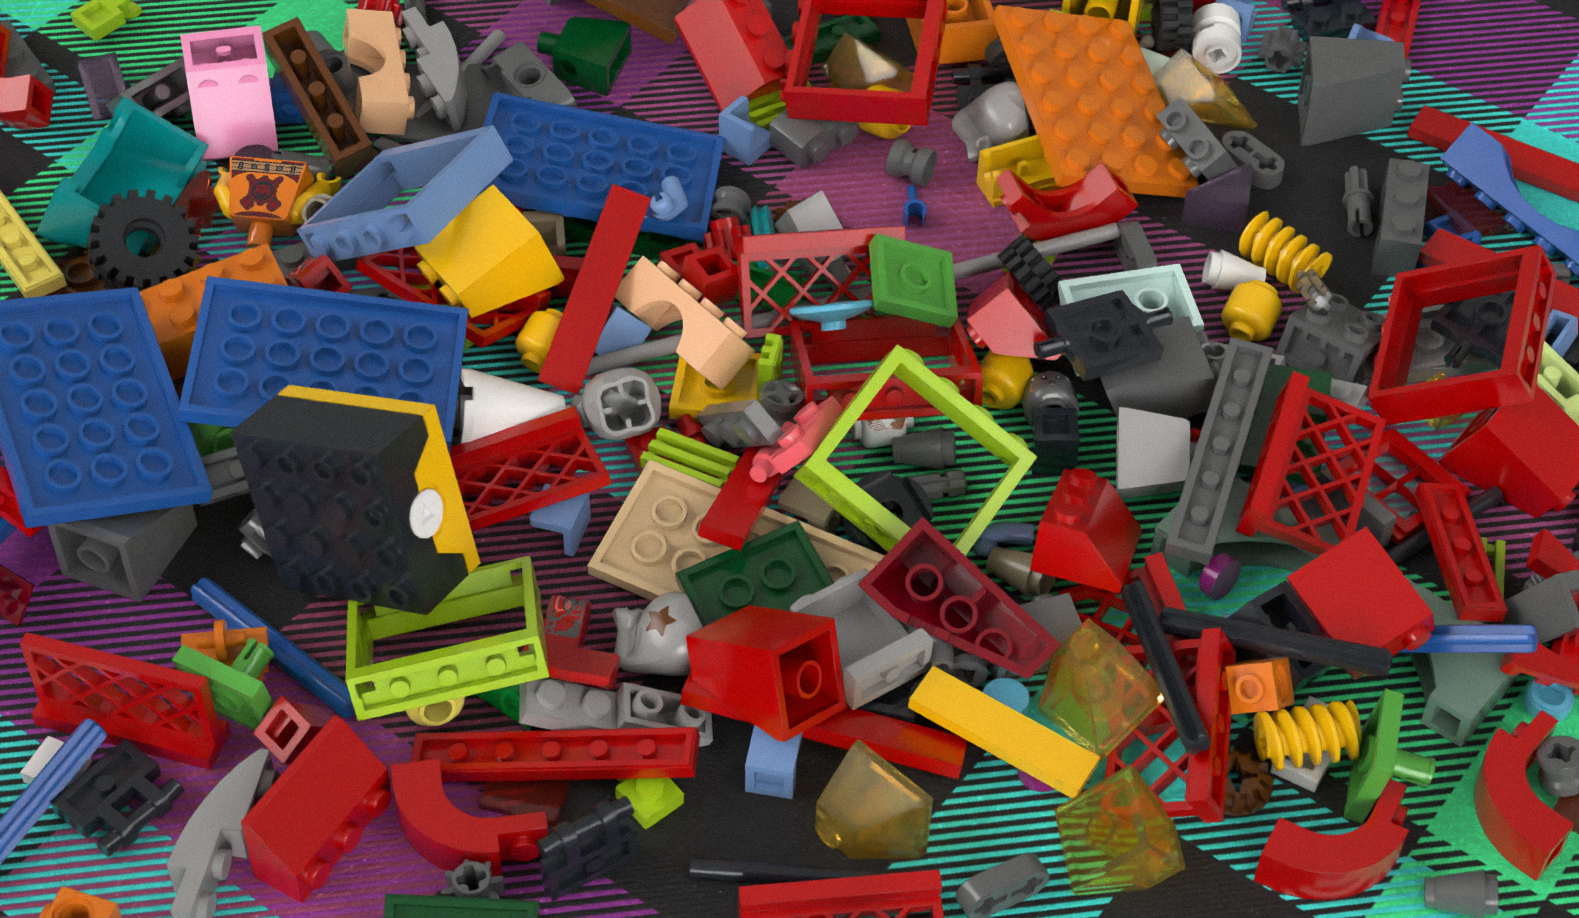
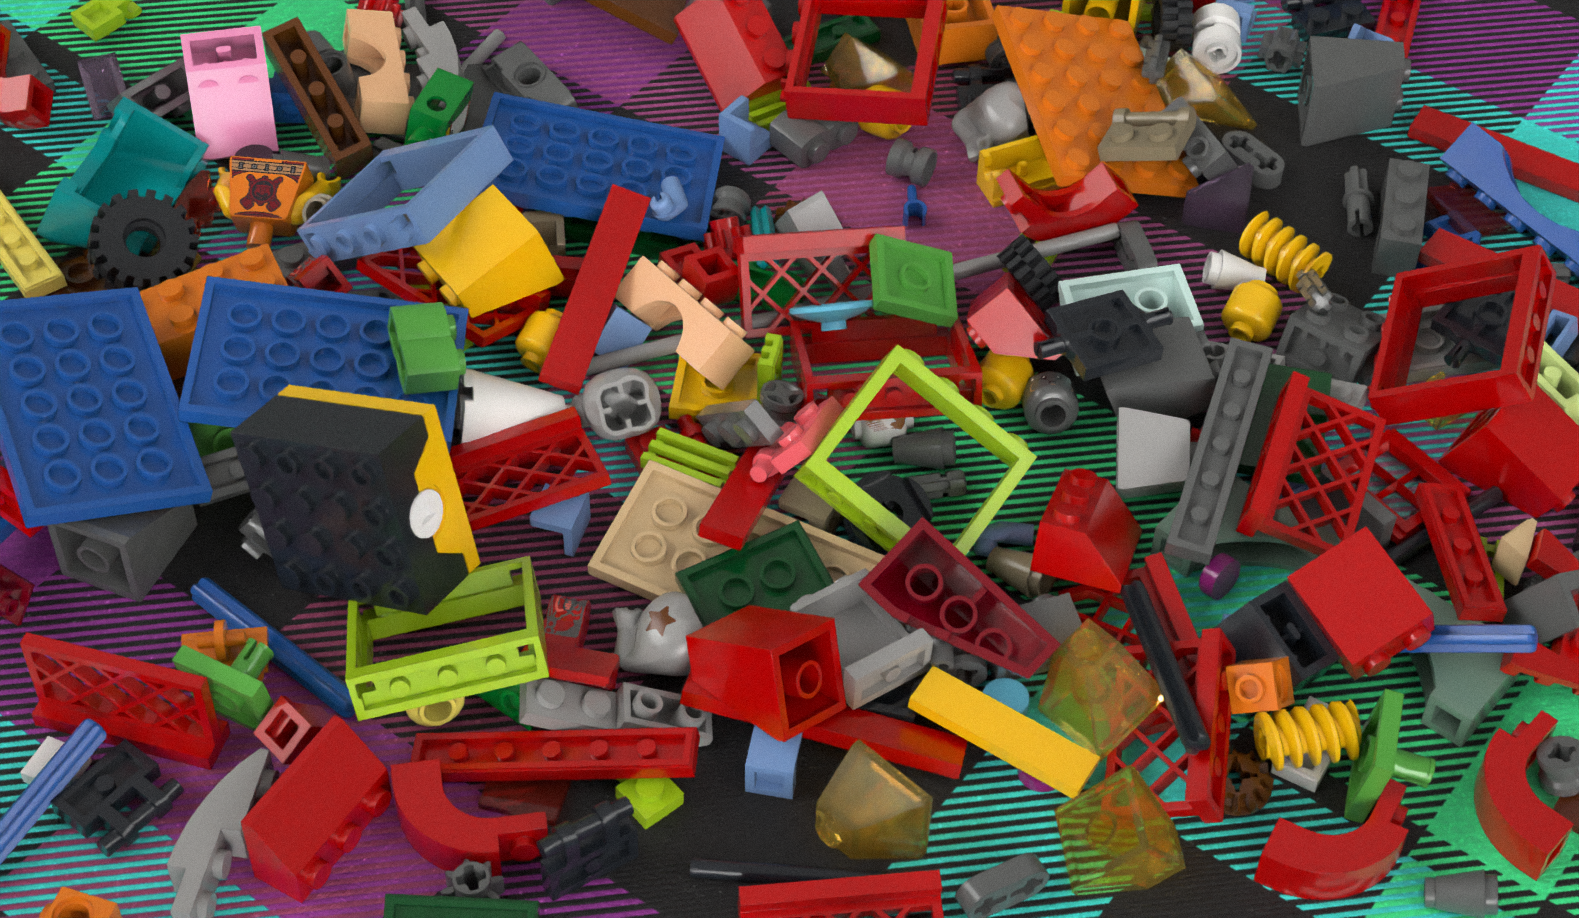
(425, 348): none -> bright green brick
(427, 119): none -> green torso
(588, 52): dark green torso -> none
(1054, 440): black panel -> none
(1147, 135): none -> dark tan plate
(1155, 59): none -> dark grey axle
(1280, 641): black axle -> none
(1514, 551): none -> tan slope
(1554, 700): medium azure tile -> none

